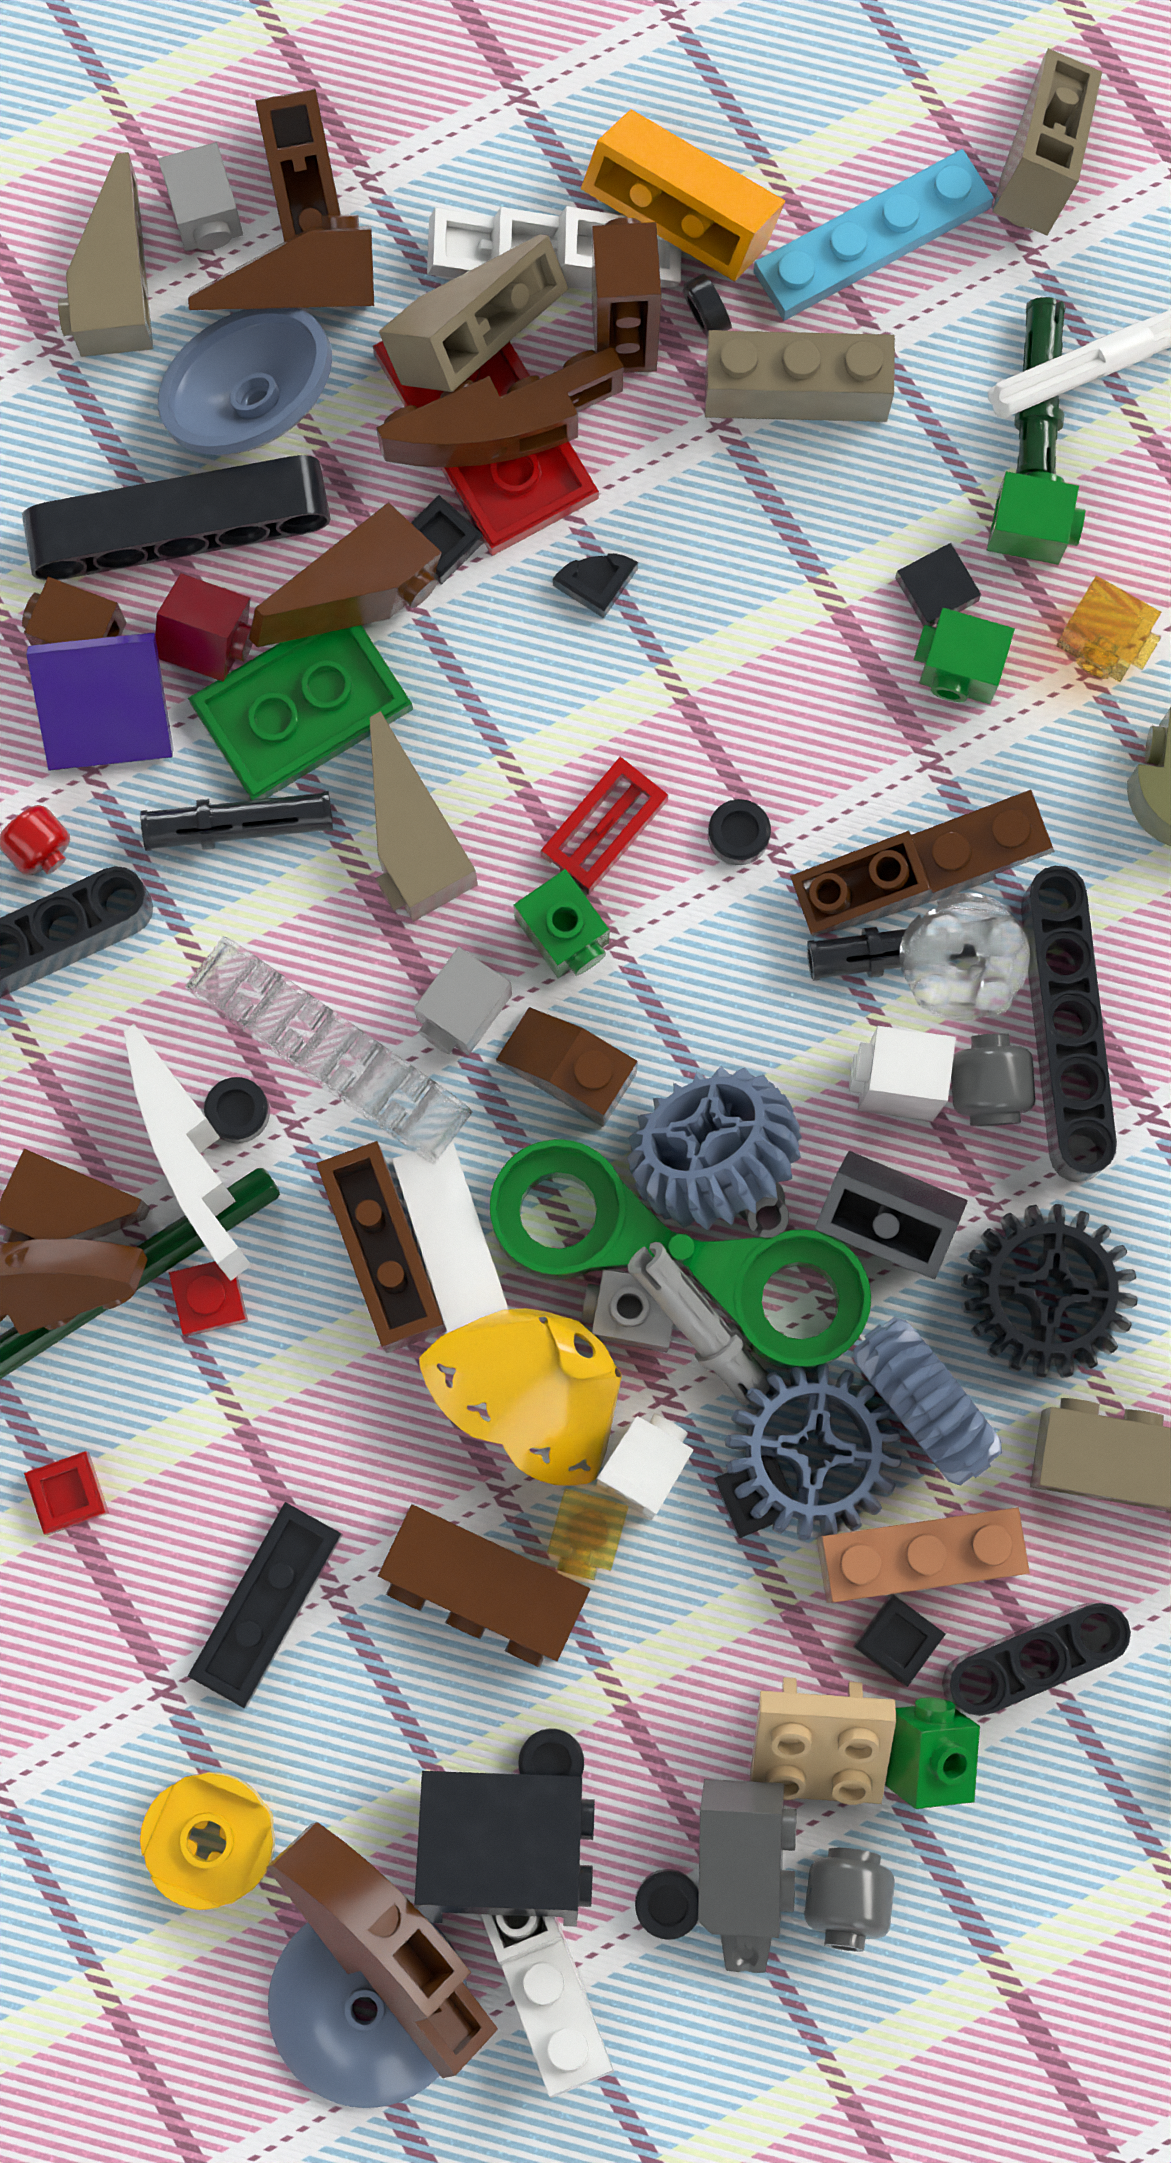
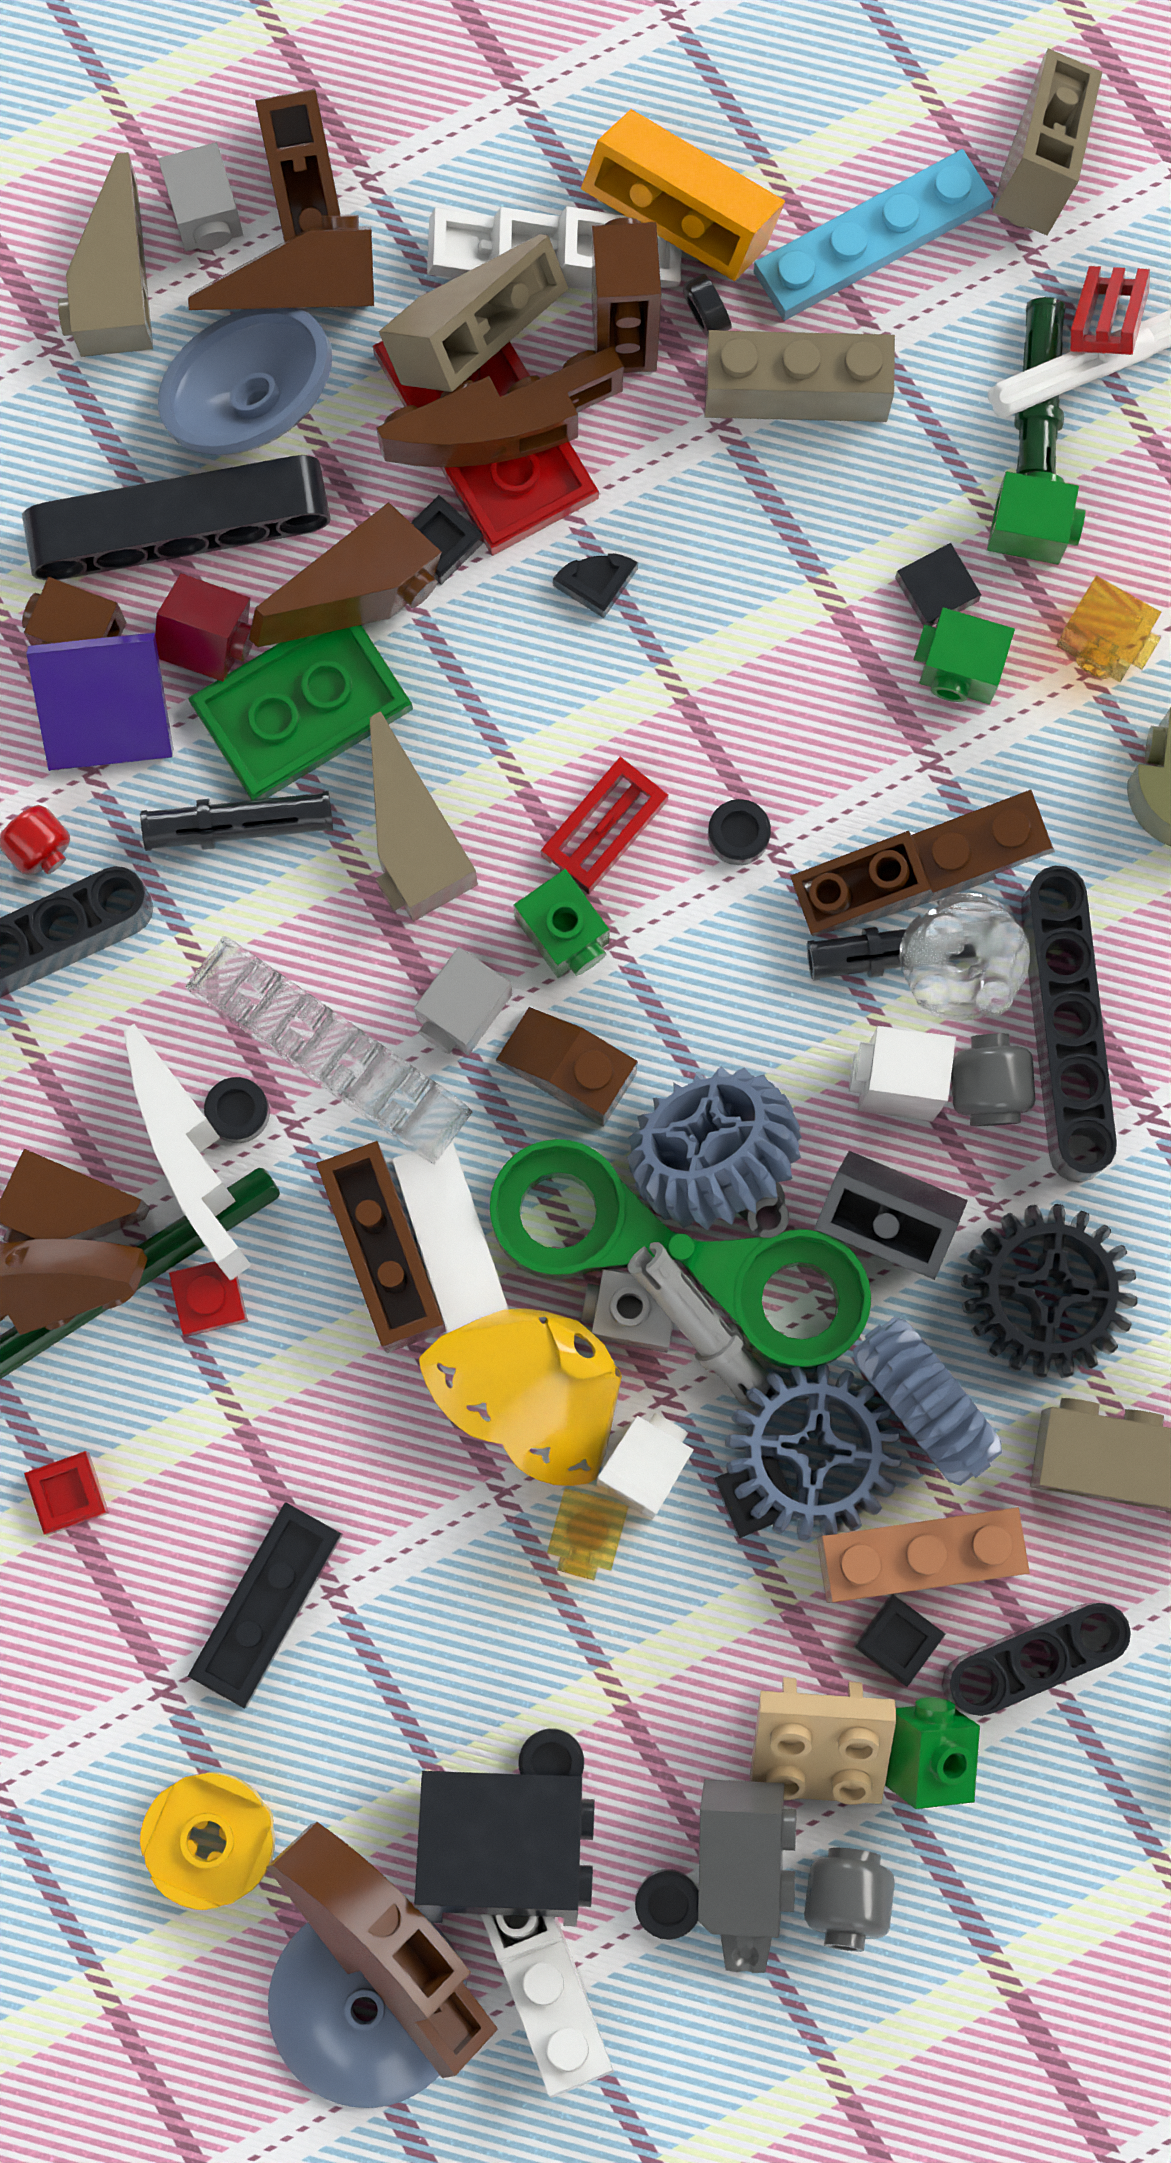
(482, 1586): reddish brown brick -> none
(1113, 288): none -> red tile

